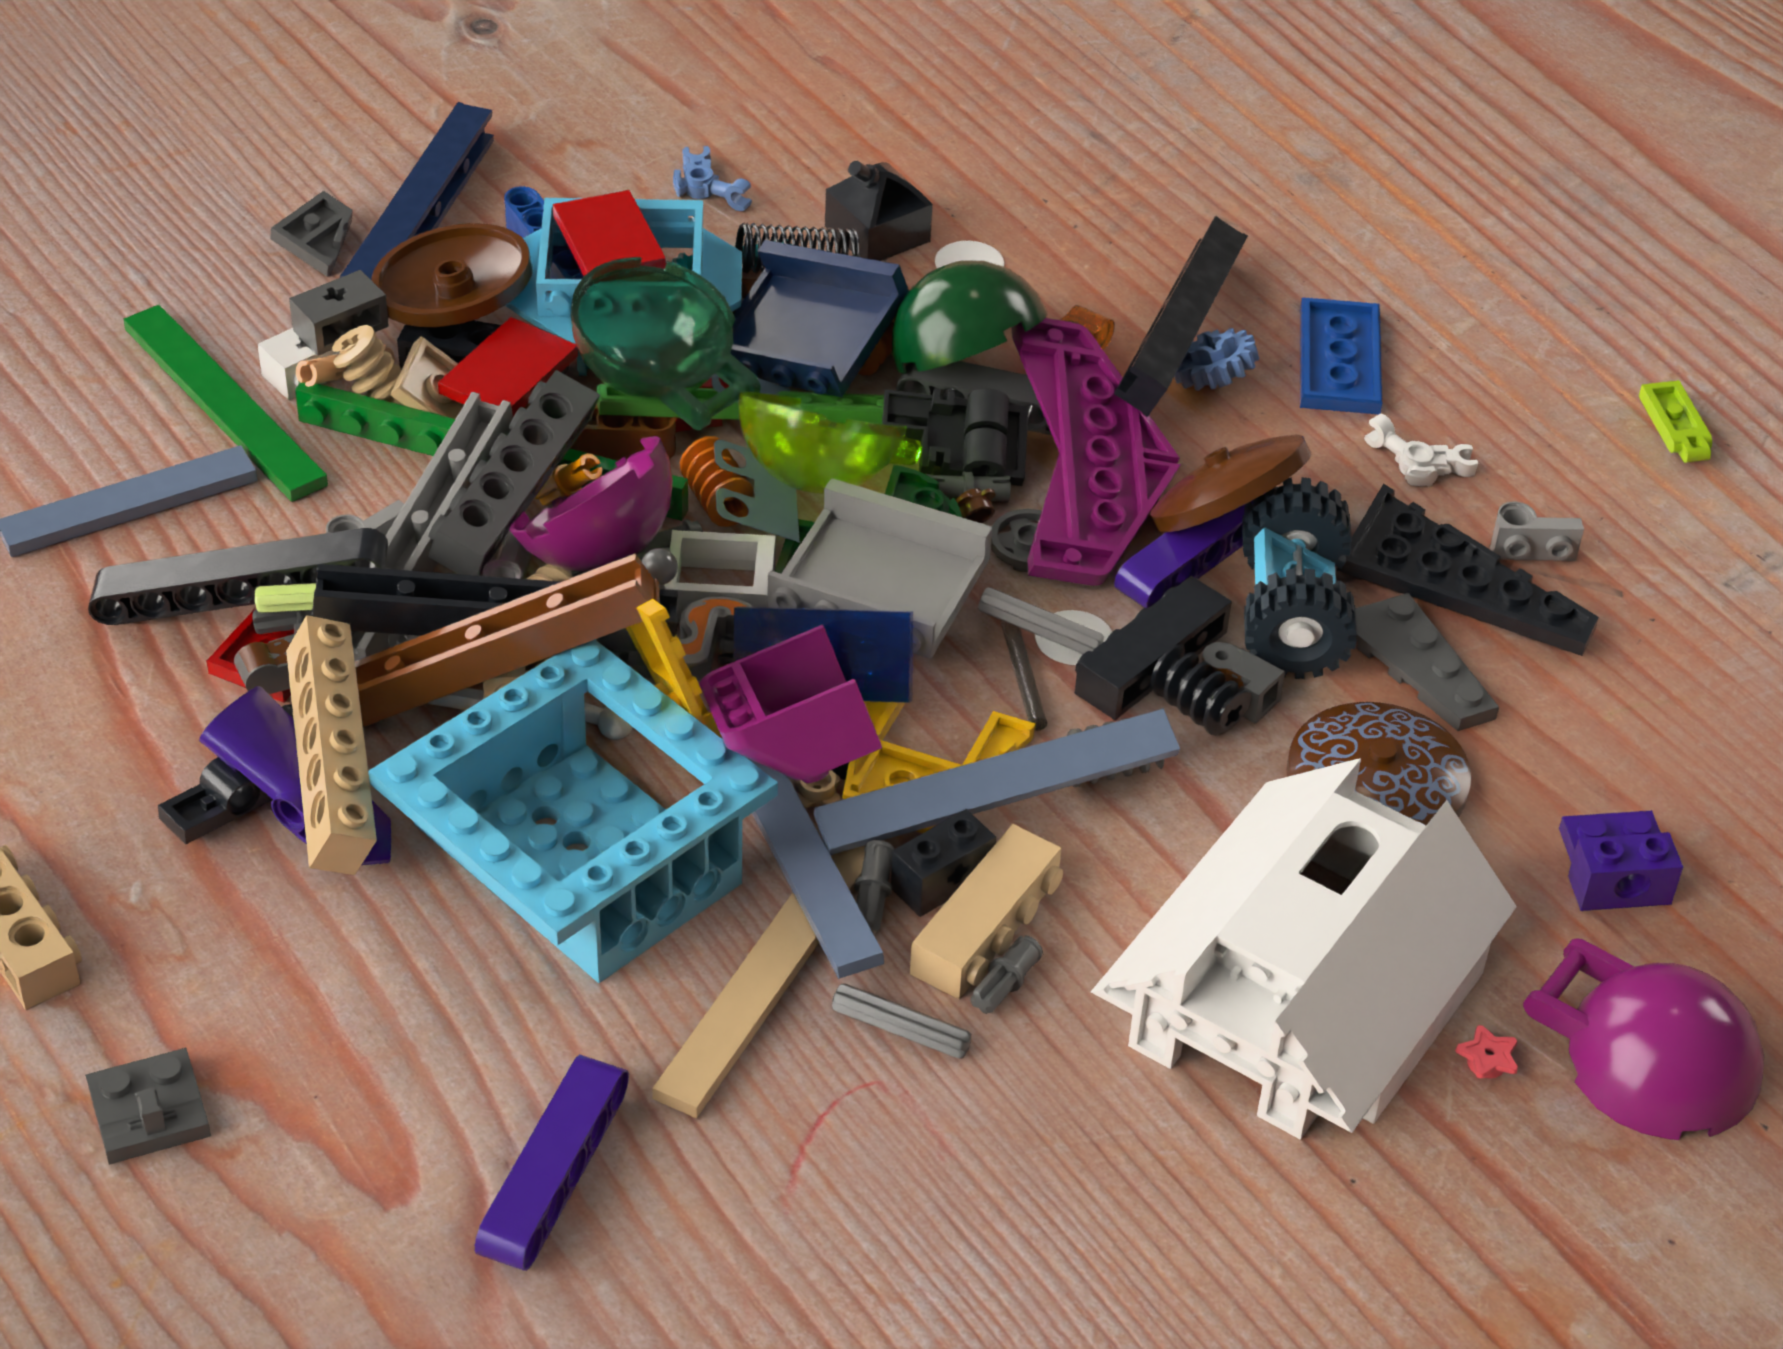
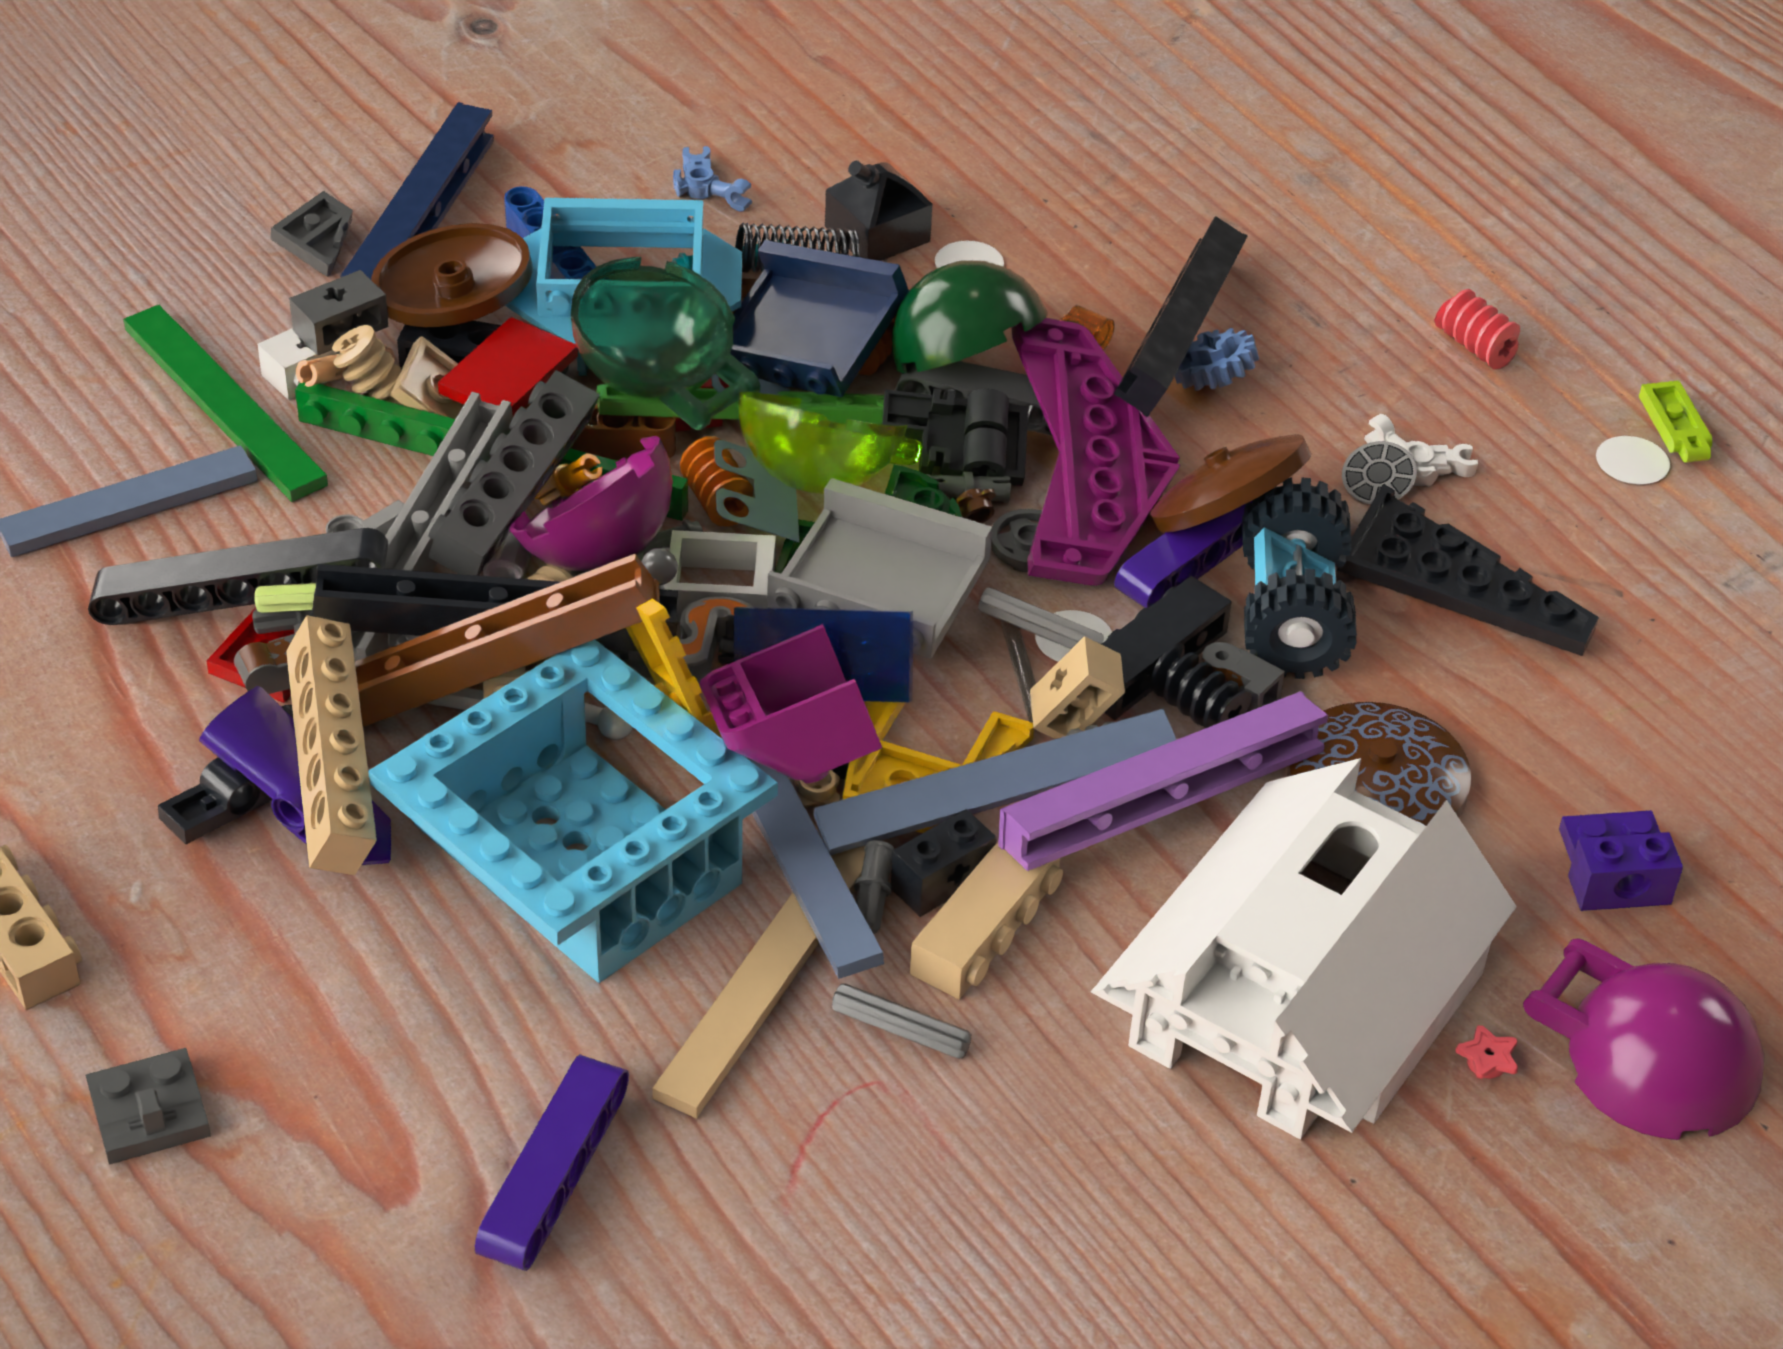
(607, 230): red tile -> none
(1006, 974): dark grey axle -> none
(1077, 689): none -> tan brick
(1160, 781): none -> medium lavender tile
(1340, 356): blue tile -> none
(1378, 464): none -> sticker
(1421, 657): dark grey wing -> none
(1479, 328): none -> coral piece
(1525, 536): light grey plate -> none
(1633, 460): none -> white sticker

